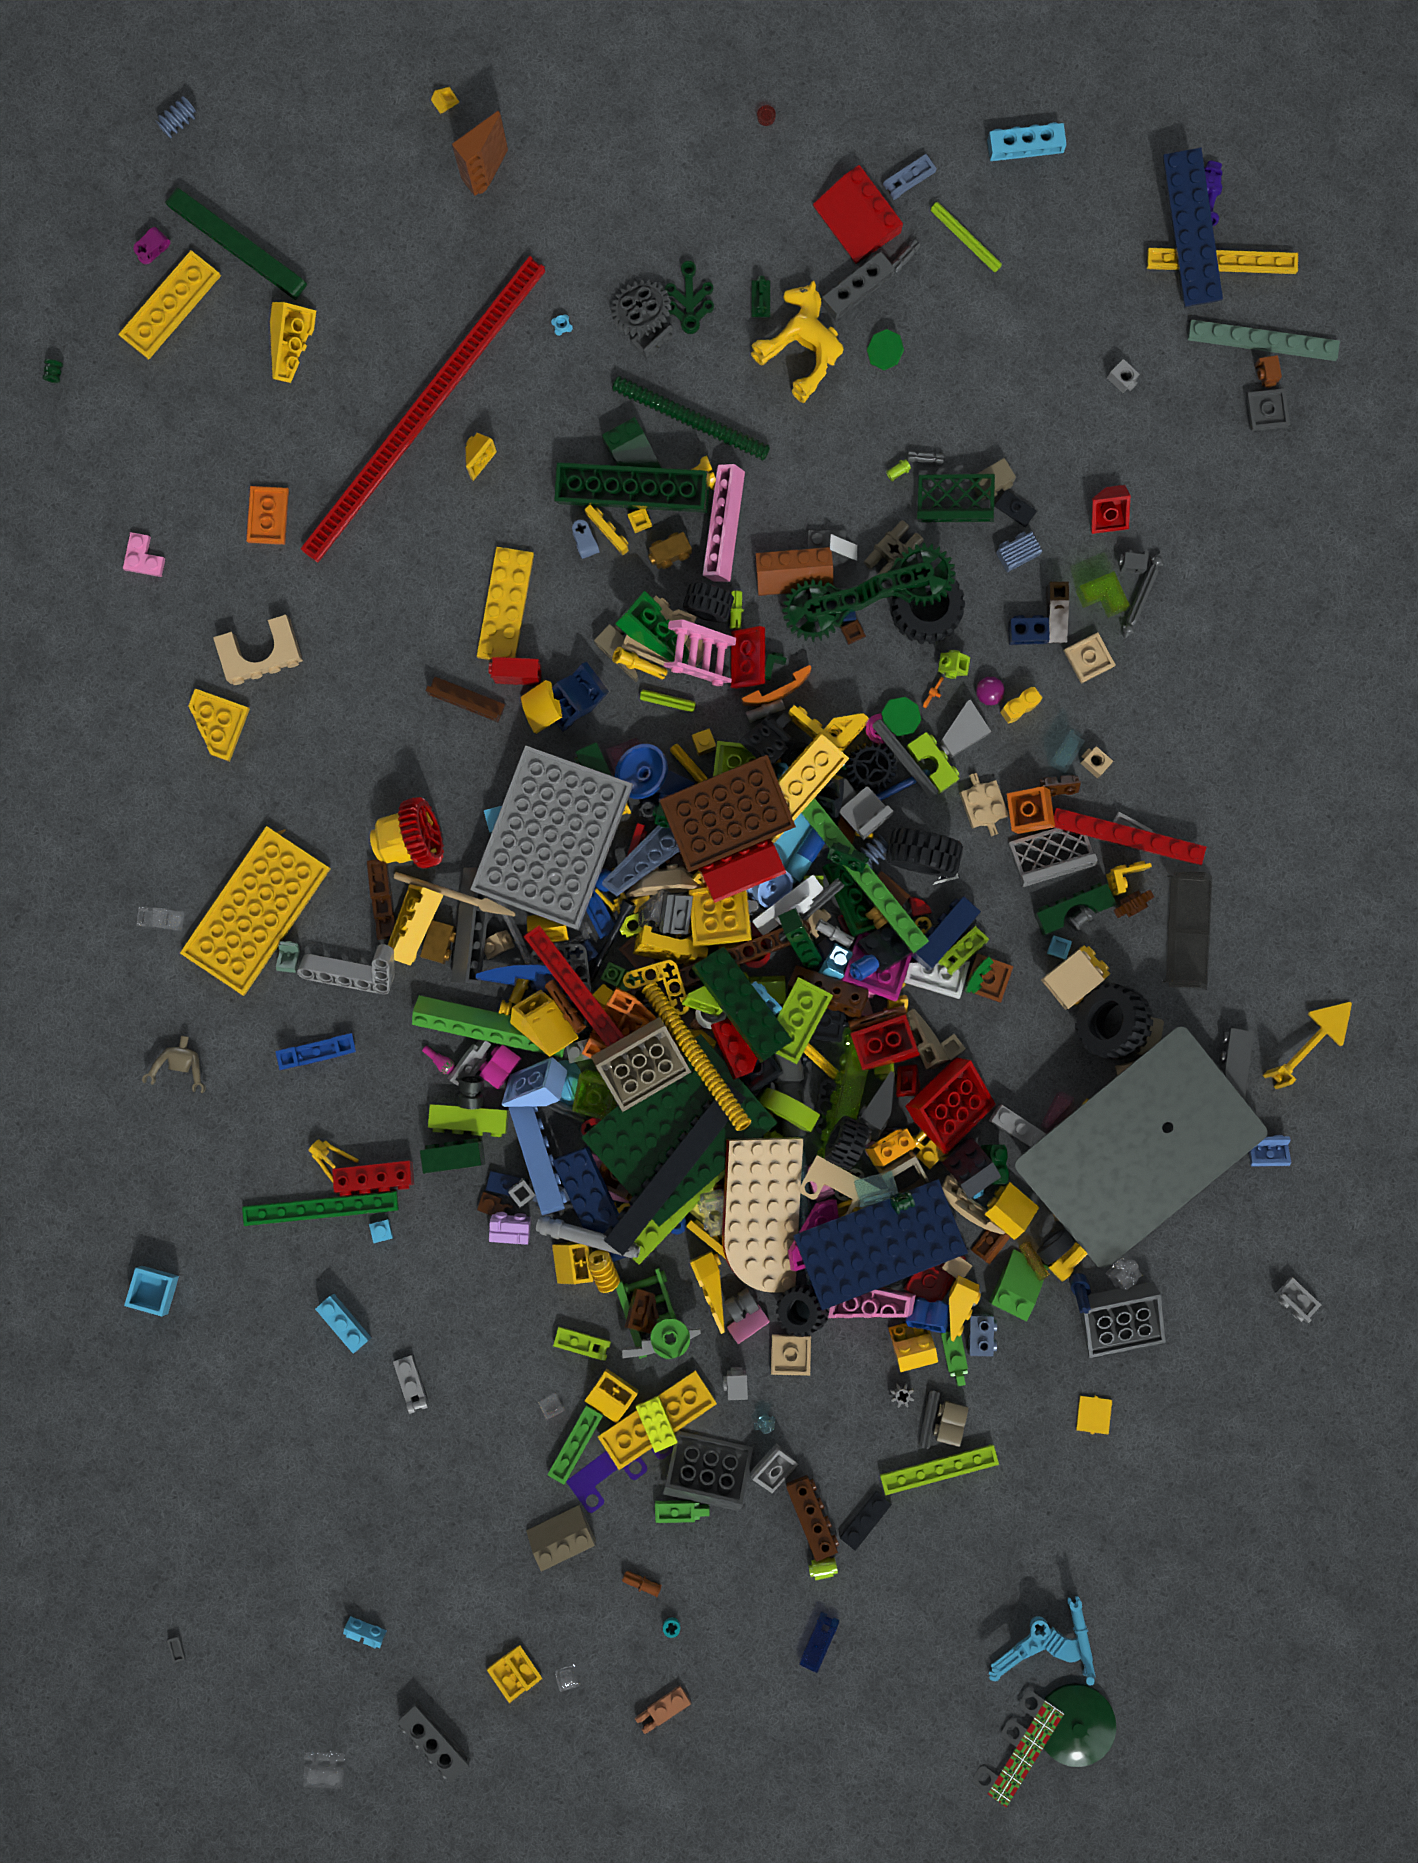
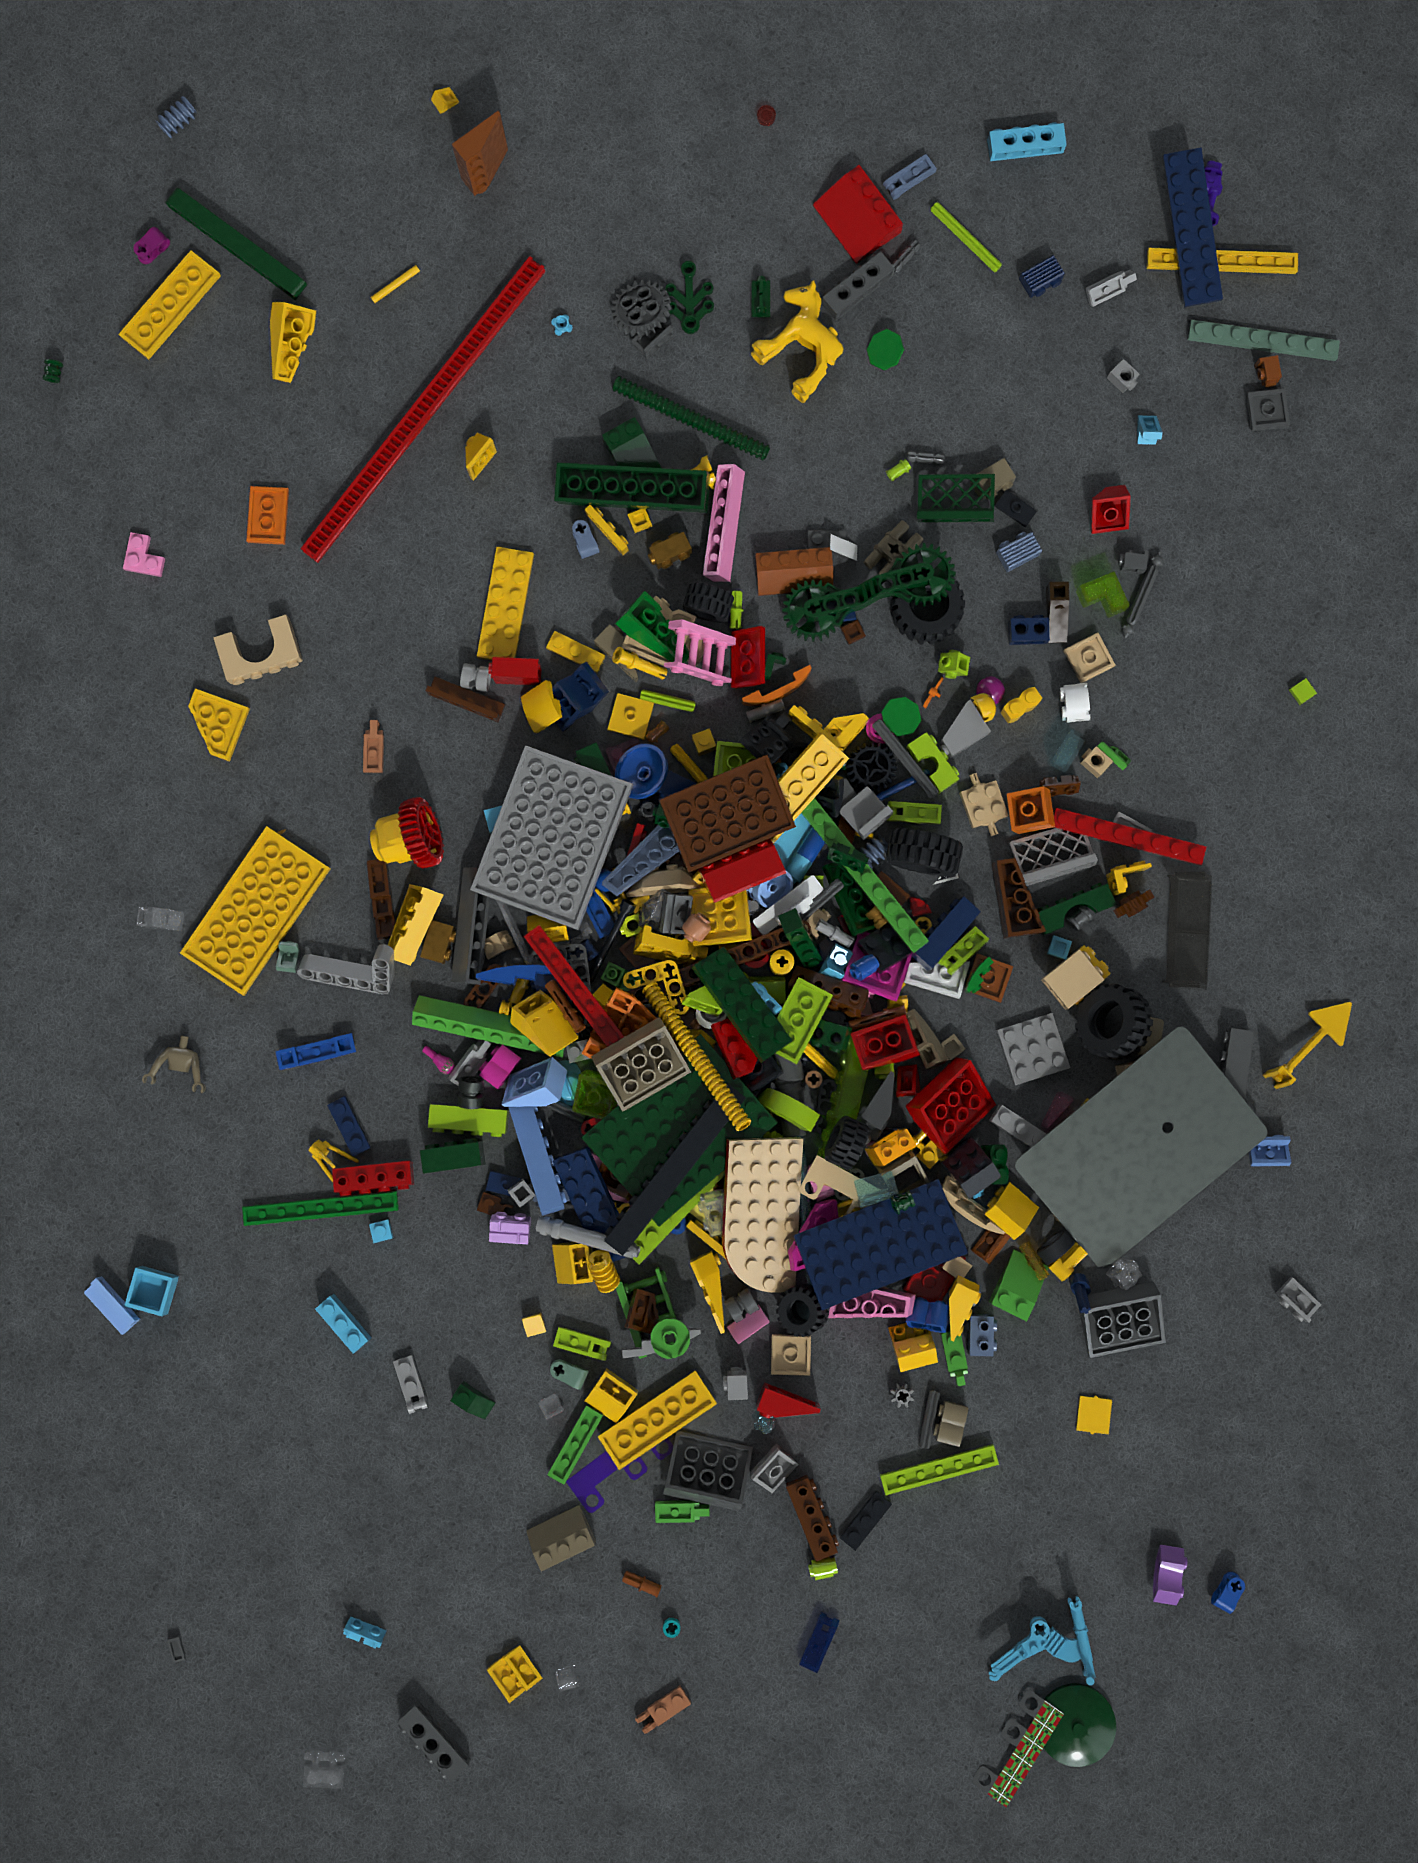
(111, 1305): none -> light blue panel
(349, 1126): none -> dark blue plate
(373, 749): none -> nougat hinge
(394, 284): none -> yellow bar
(472, 1401): none -> dark green slope
(475, 677): none -> light grey wheel
(479, 1002): none -> reddish brown beam
(485, 904): tan piece -> none
(534, 1324): none -> yellow slope
(572, 1375): none -> sand green piece
(575, 651): none -> yellow plate
(630, 716): none -> yellow plate
(656, 1424): neon yellow piece -> none
(660, 729): none -> clear orange pin
(696, 927): none -> nougat head
(781, 1403): none -> red slope
(787, 958): none -> yellow piece
(809, 1083): none -> medium nougat bush
(829, 1030): none -> dark green brick
(916, 812): none -> lime plate
(985, 706): none -> yellow hair
(1014, 901): none -> reddish brown wedge
(1033, 1049): none -> light grey plate
(1042, 276): none -> dark blue brick
(1076, 702): none -> white brick
(1109, 287): none -> light grey hinge
(1115, 754): none -> bright green tile
(1148, 430): none -> medium azure slope
(1168, 1575): none -> medium lavender brick
(1227, 1595): none -> blue piece
(1302, 691): none -> lime tile

